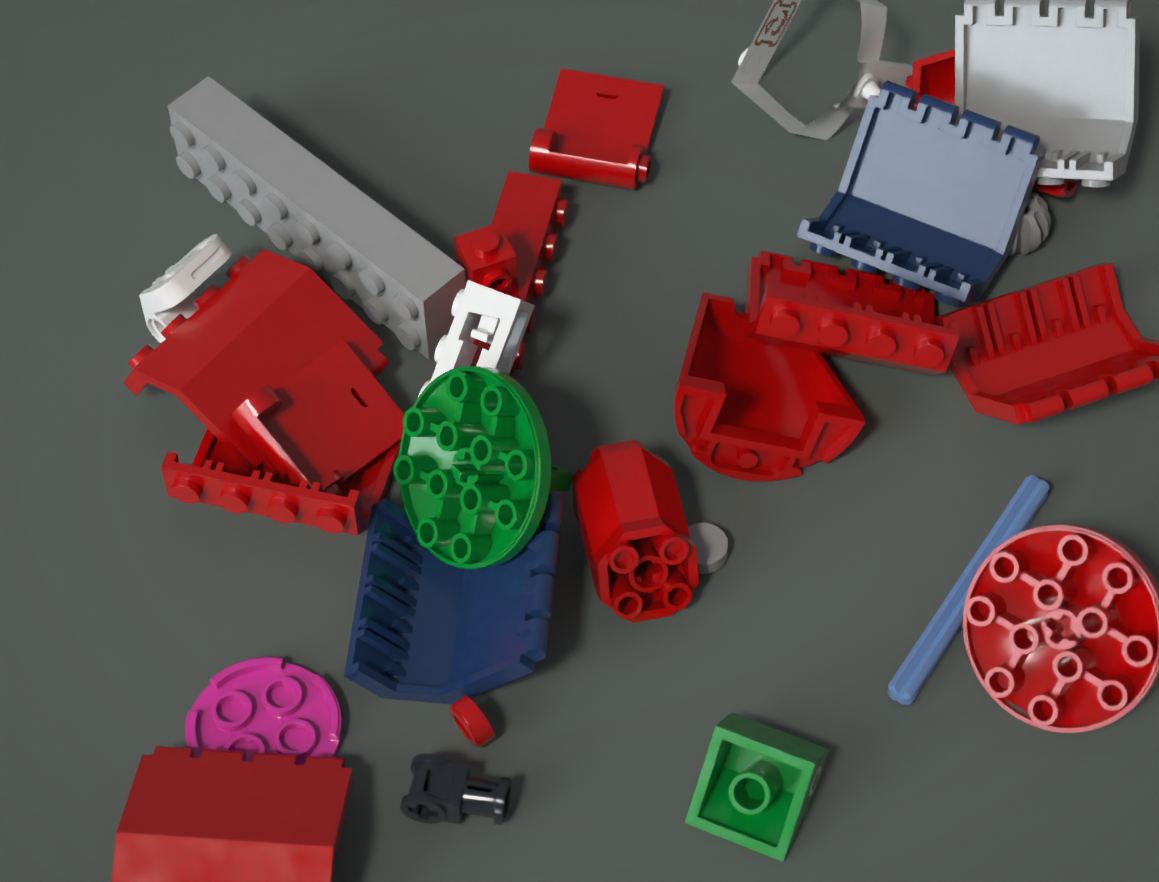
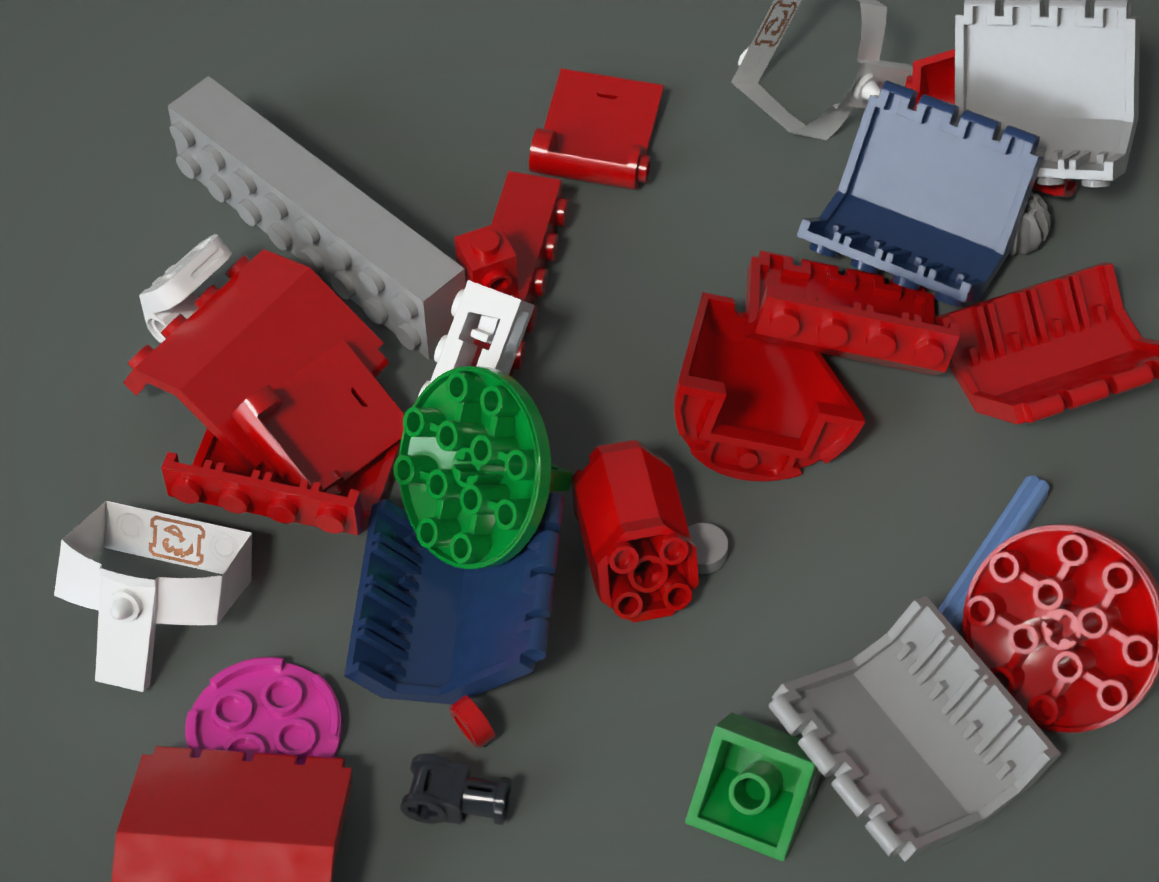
(134, 605): none -> white piece
(916, 734): none -> light grey hinge

